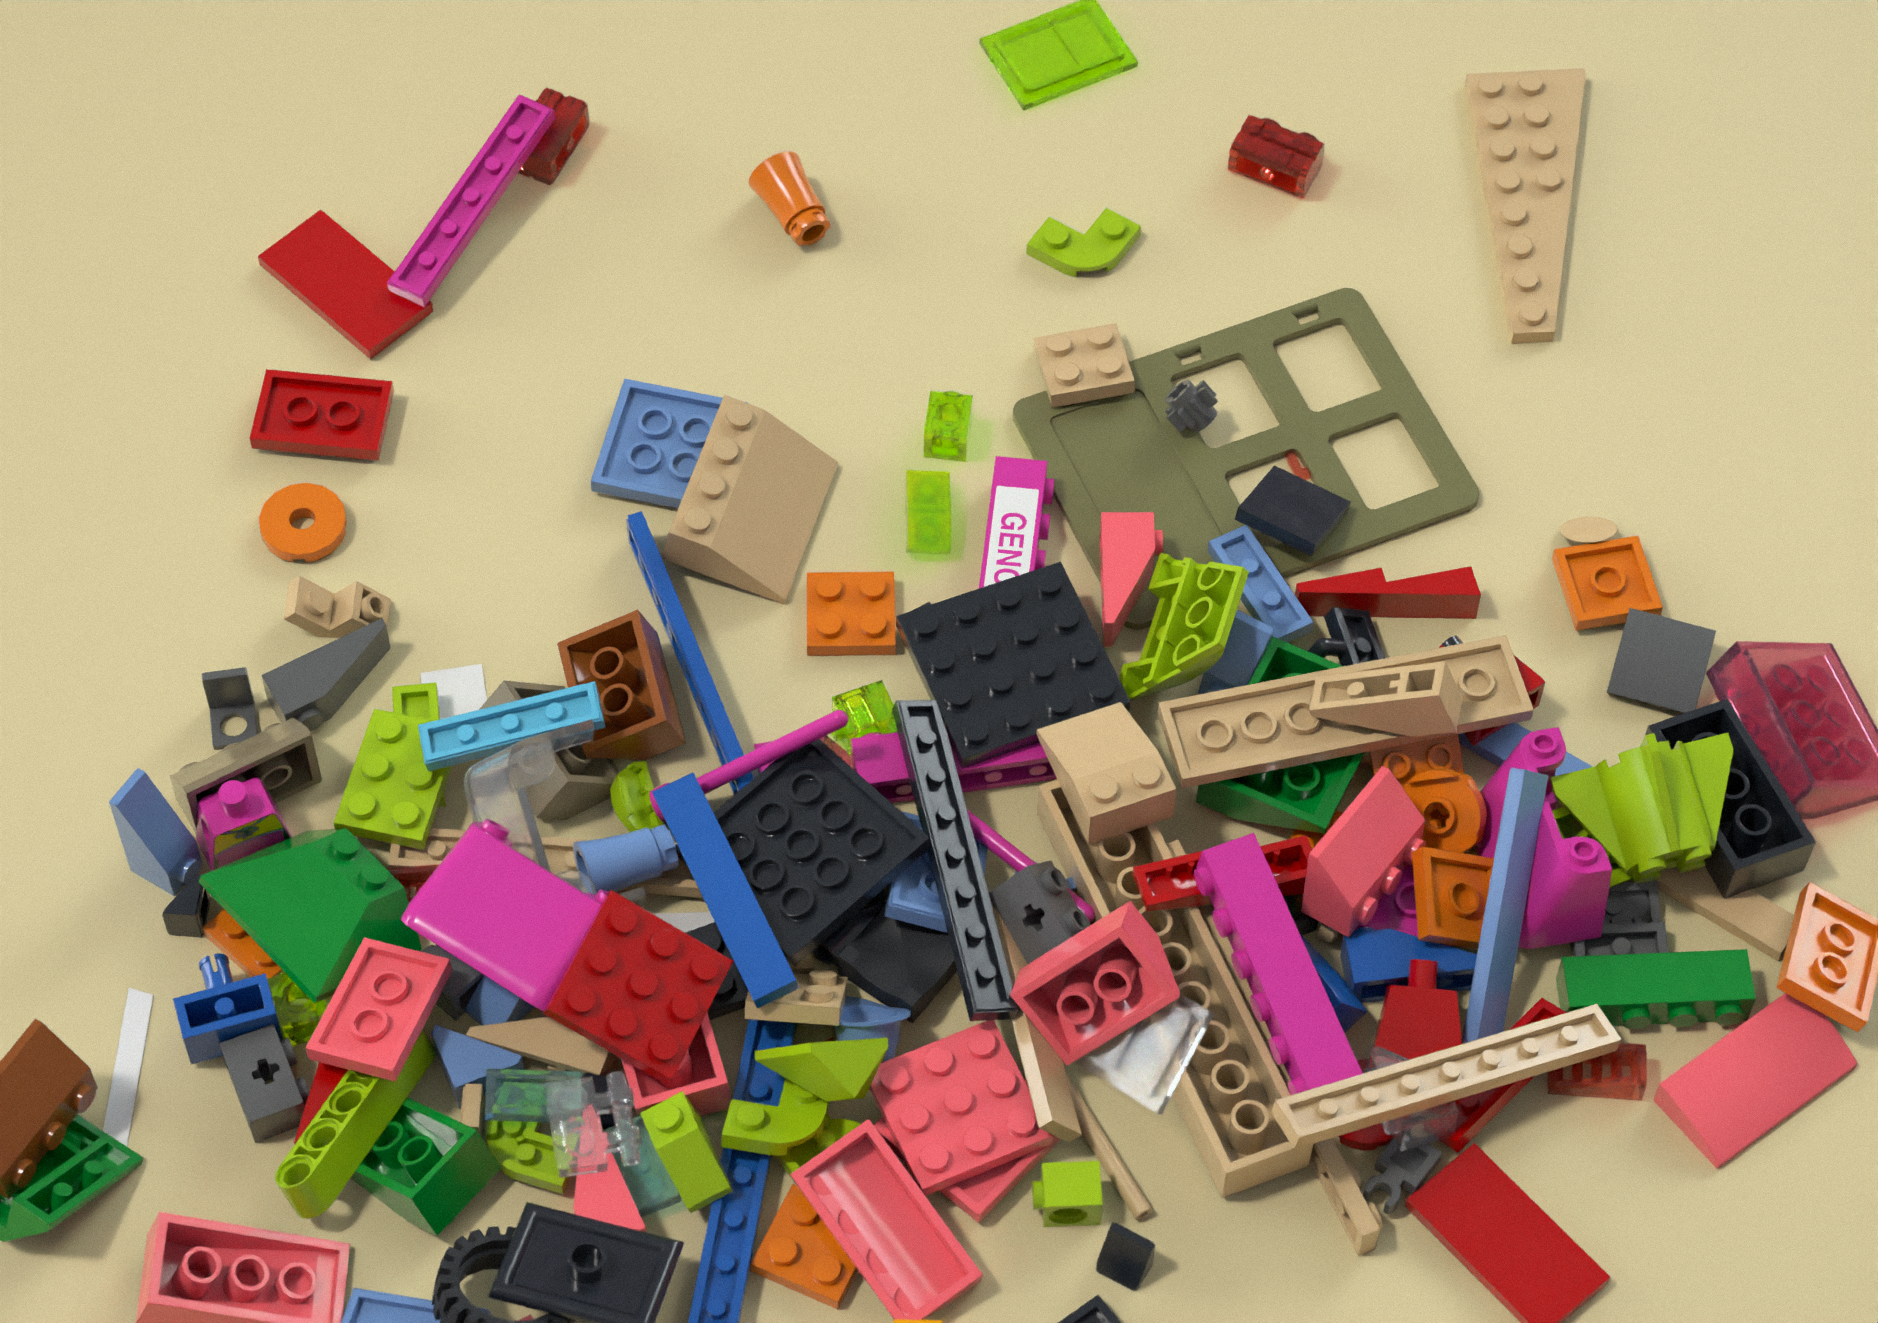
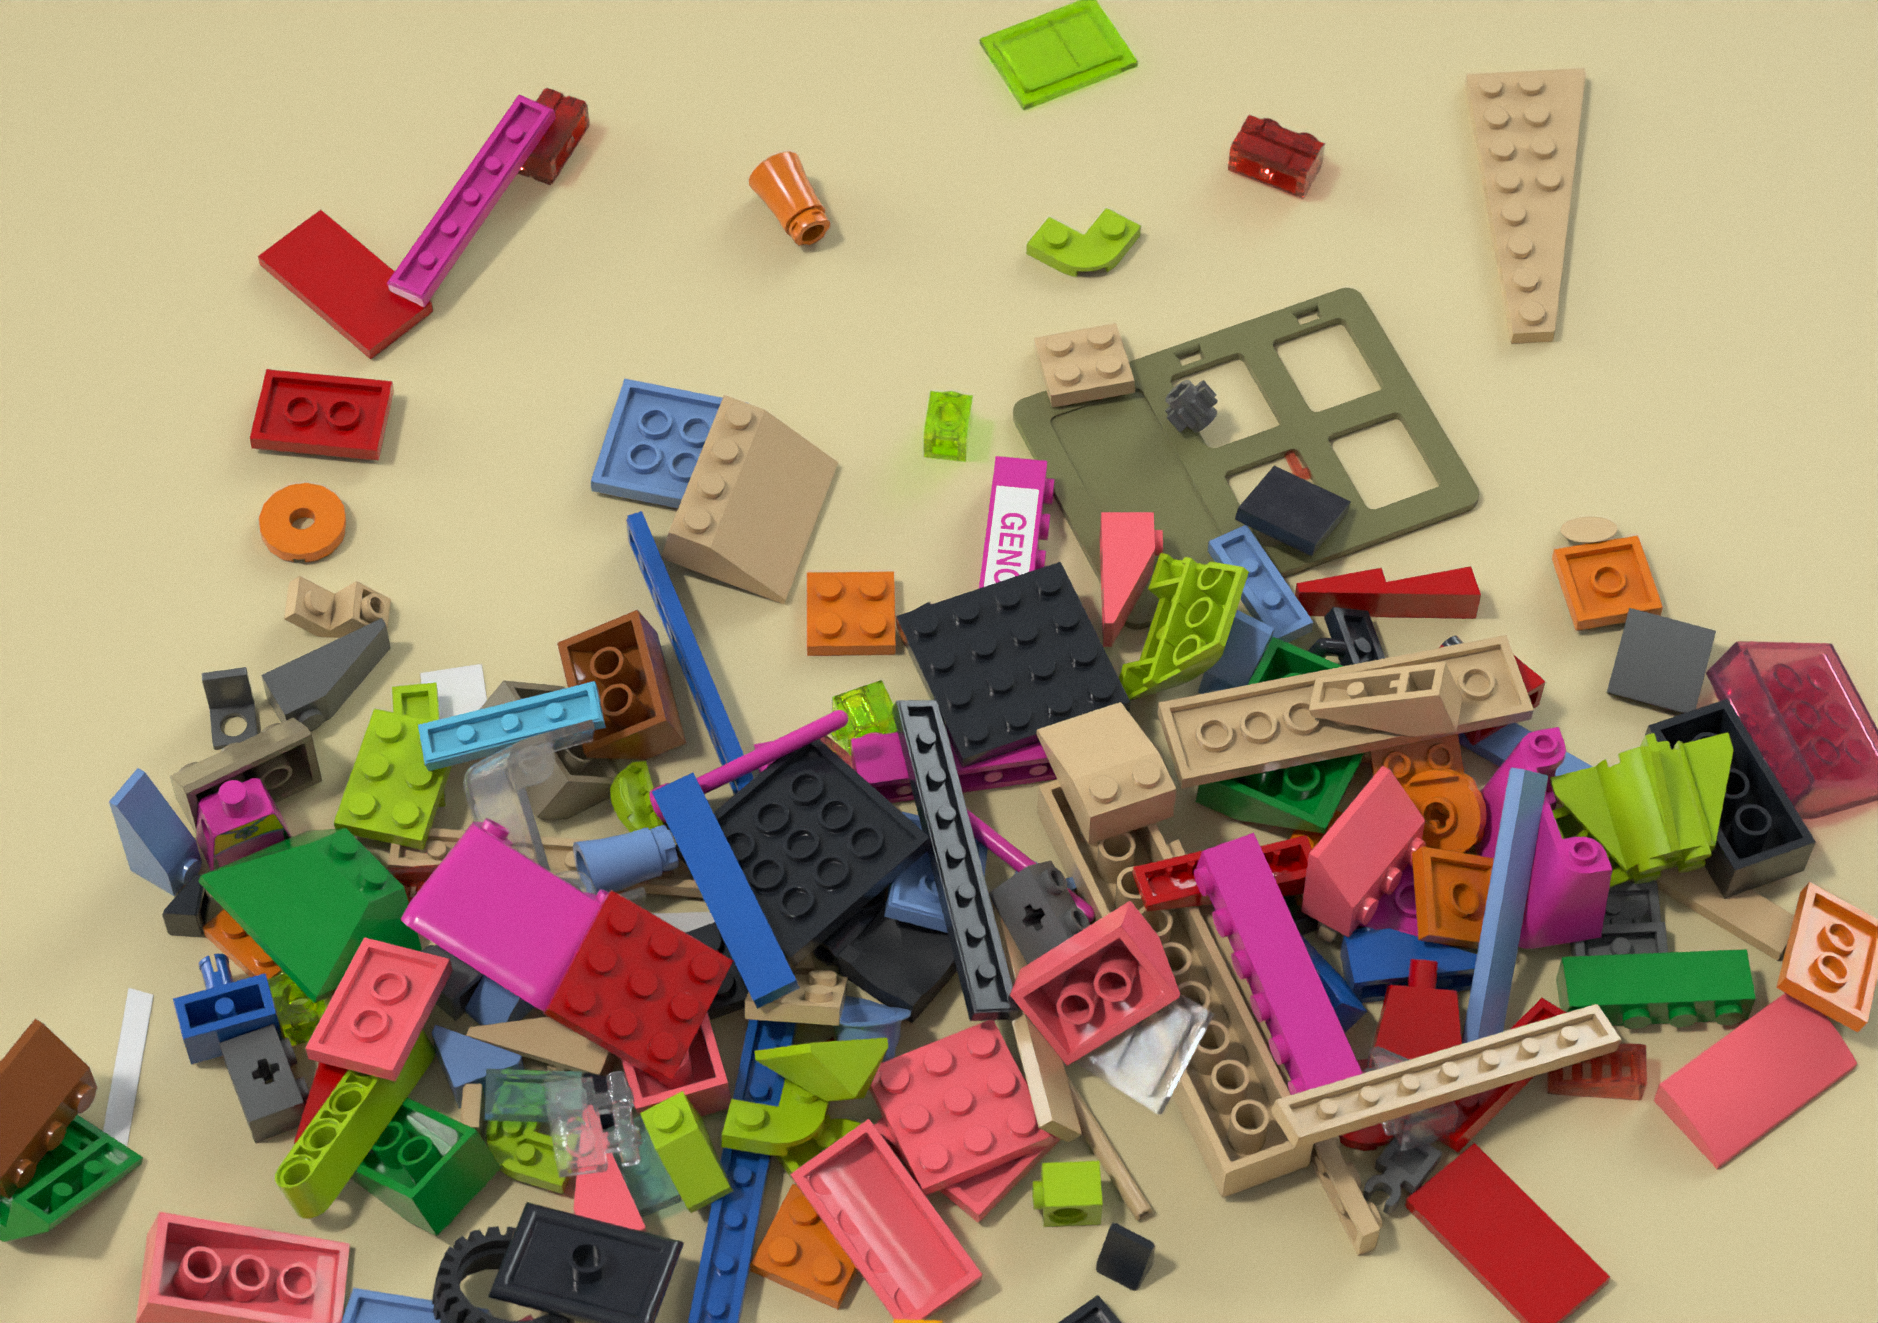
(928, 512): clear neon green slope -> none

